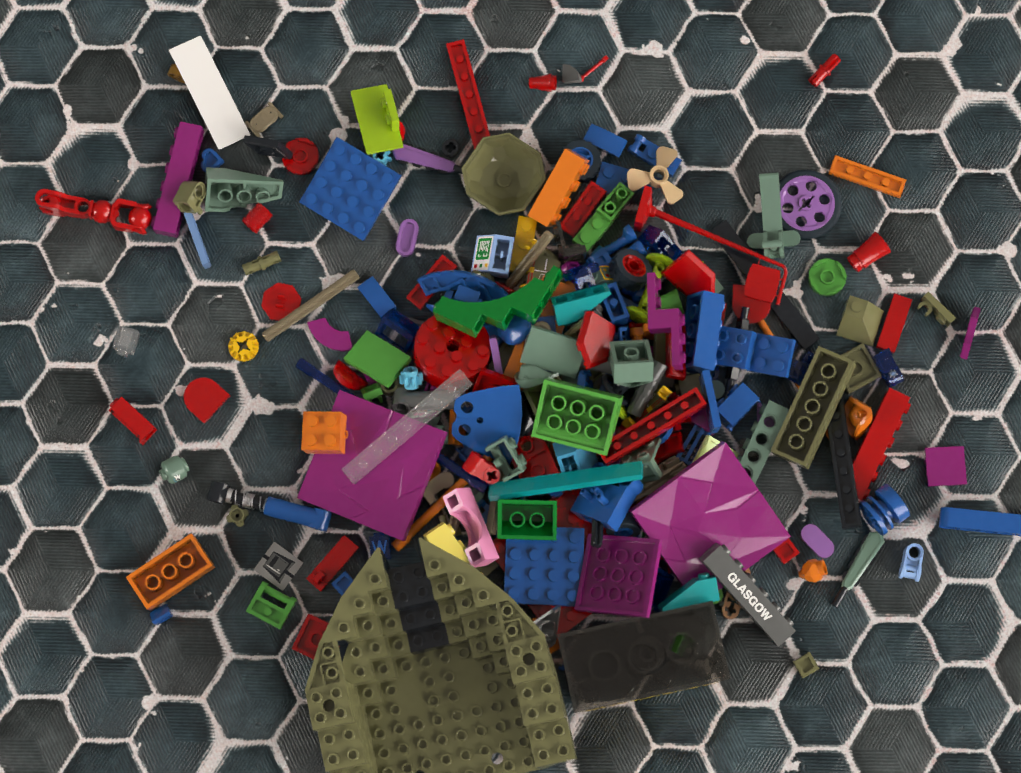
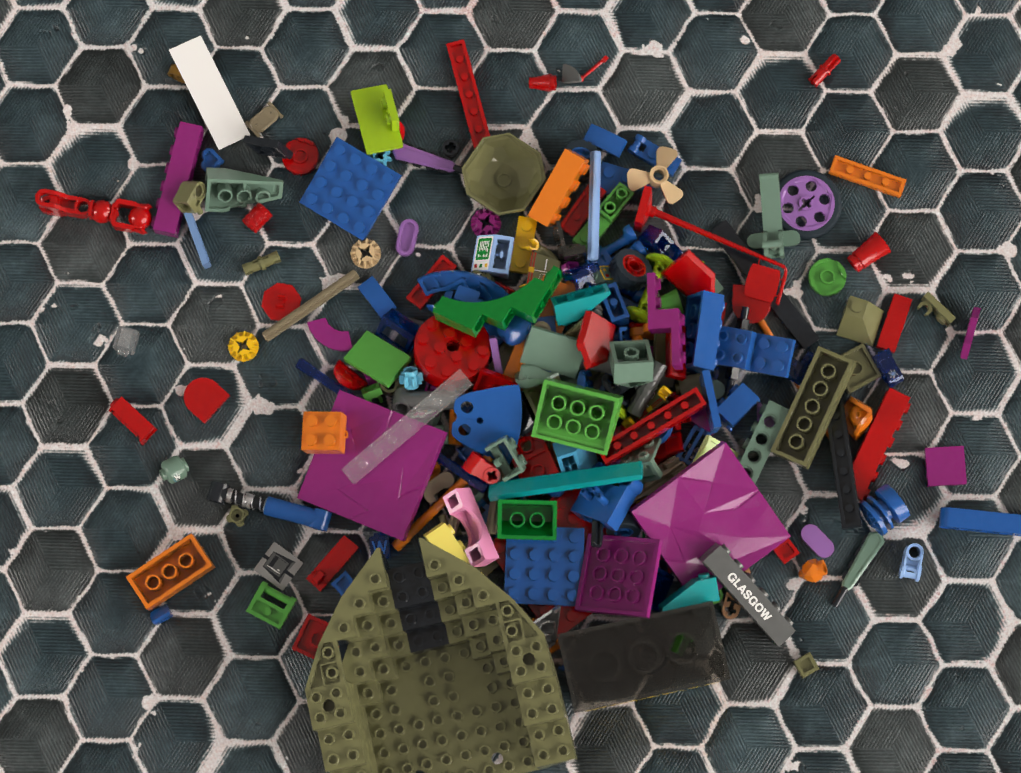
(366, 262): none -> tan gear
(482, 214): none -> magenta gear
(529, 259): dark tan axle -> none
(594, 206): none -> light blue axle

